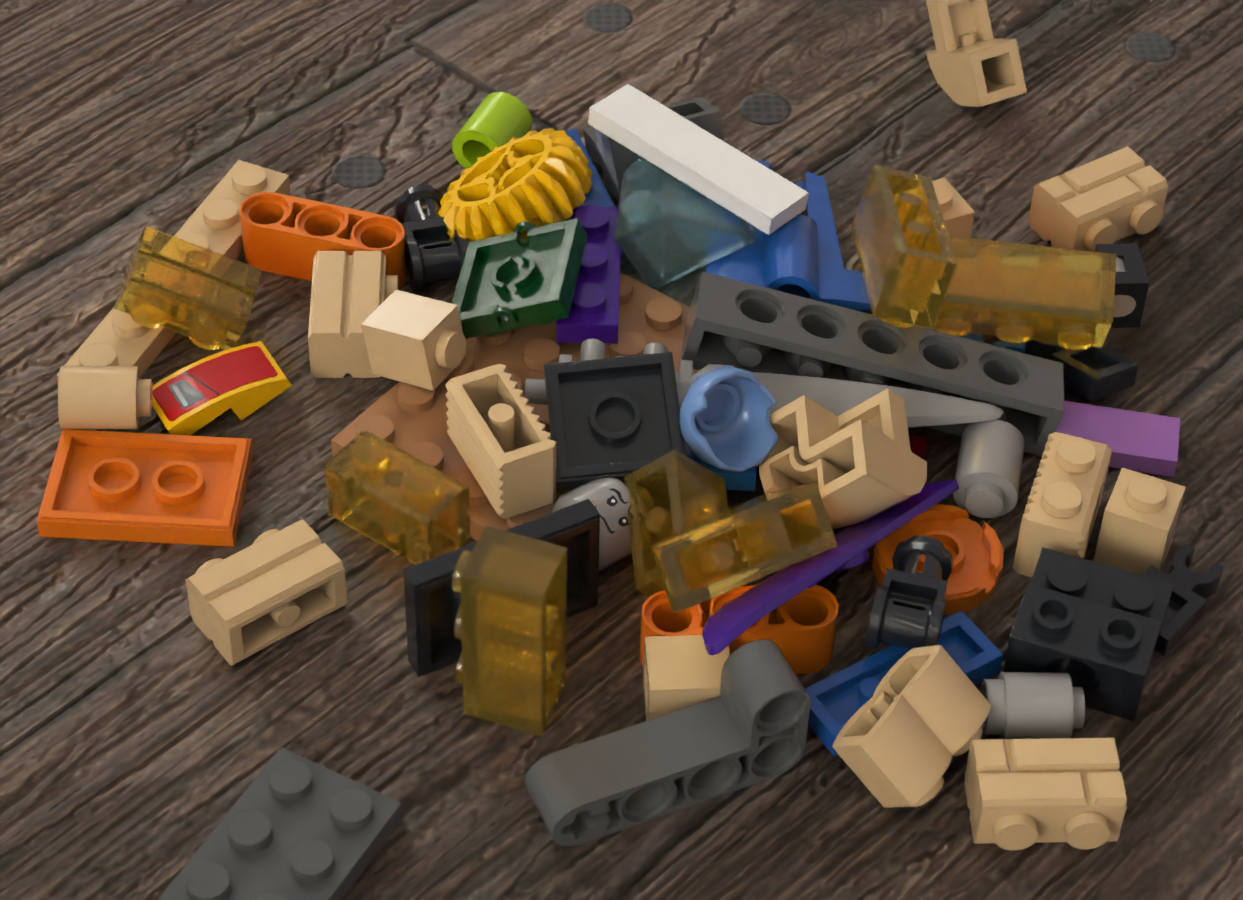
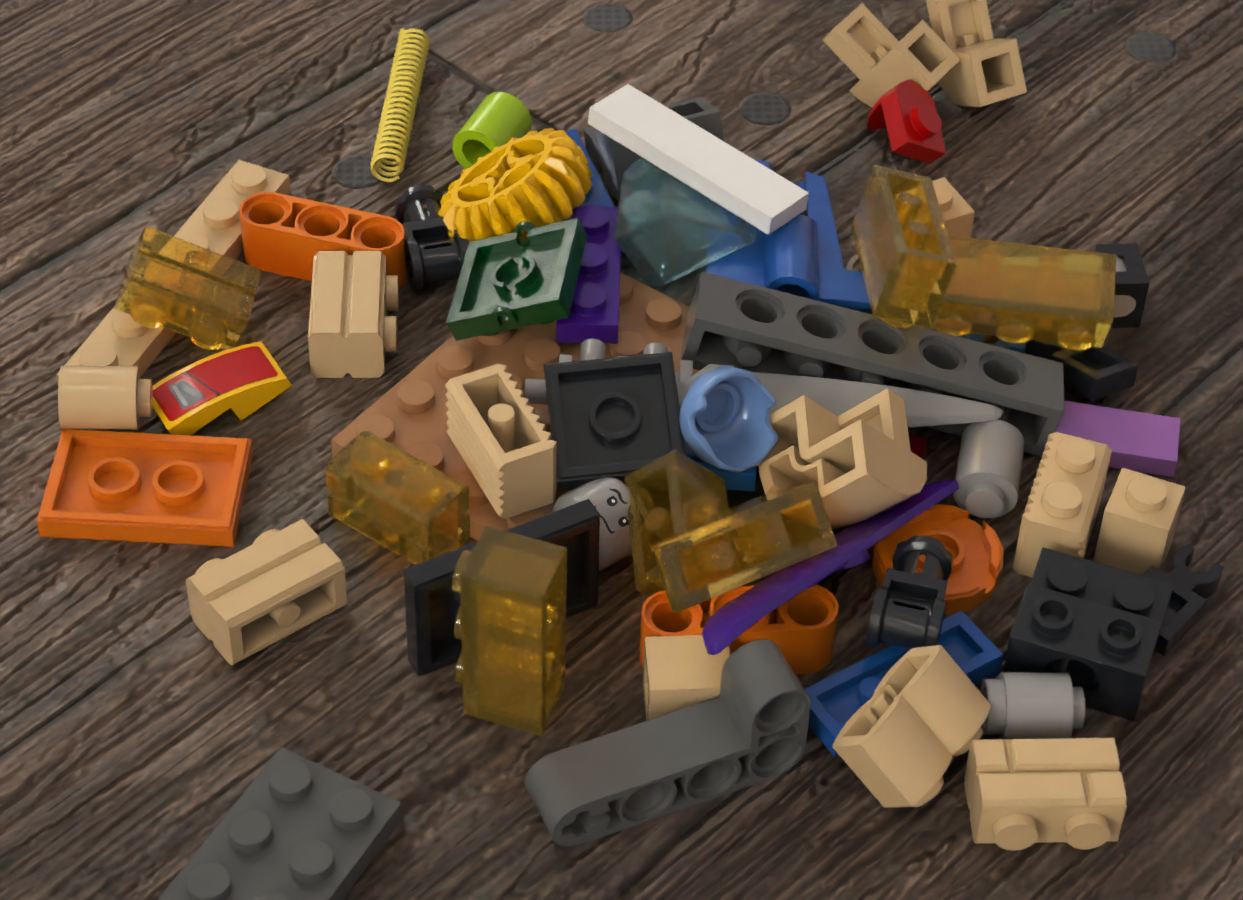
(414, 57): none -> light yellow piece
(414, 339): tan brick -> none
(883, 60): none -> tan brick
(910, 122): none -> red plate
(1099, 202): tan brick -> none

